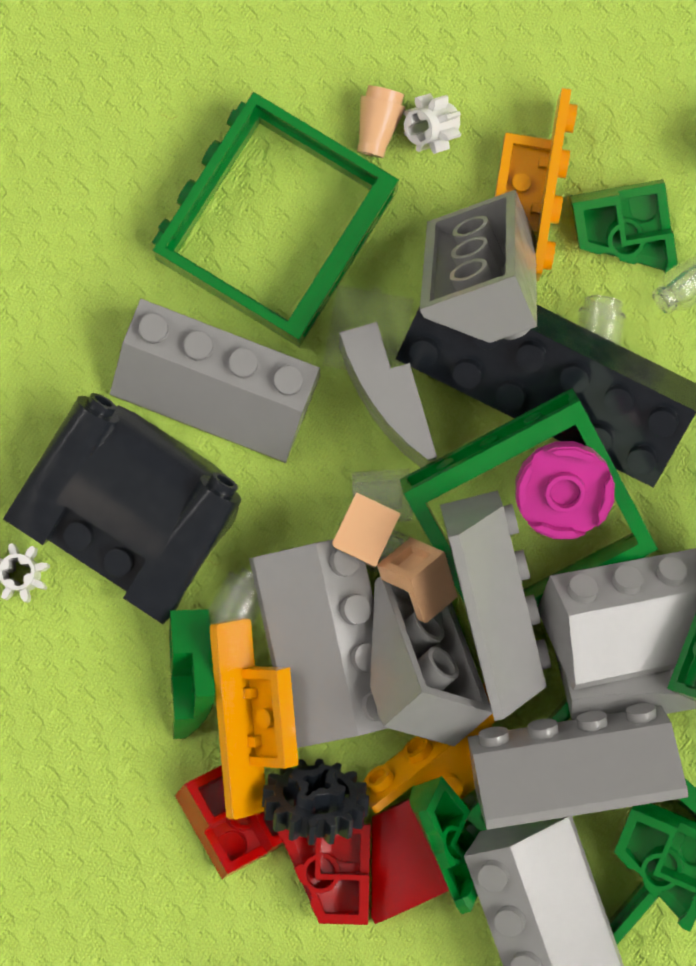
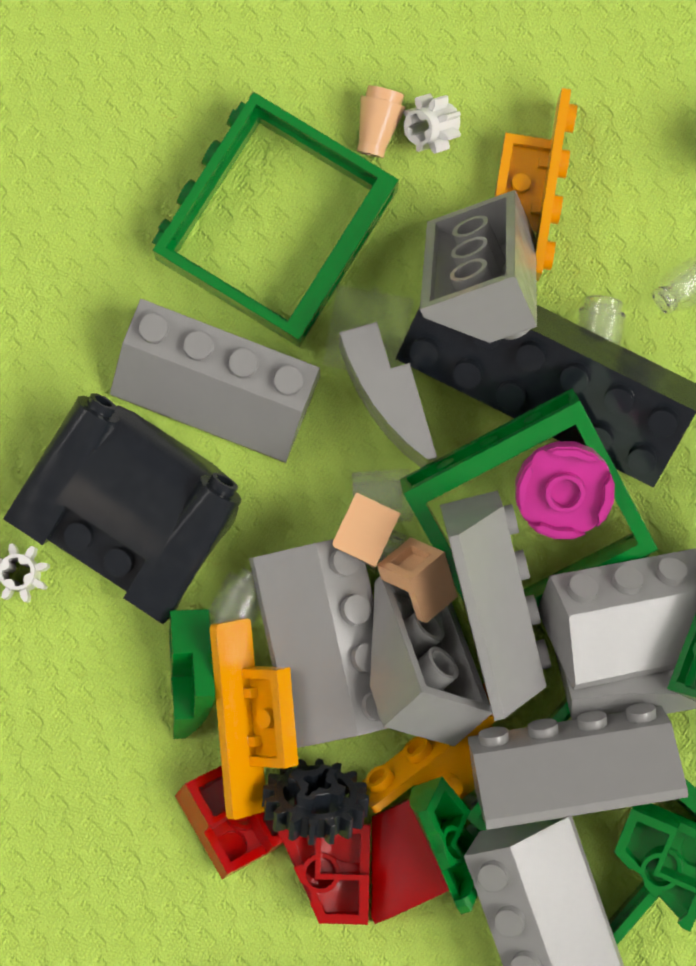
(627, 224): green slope -> none

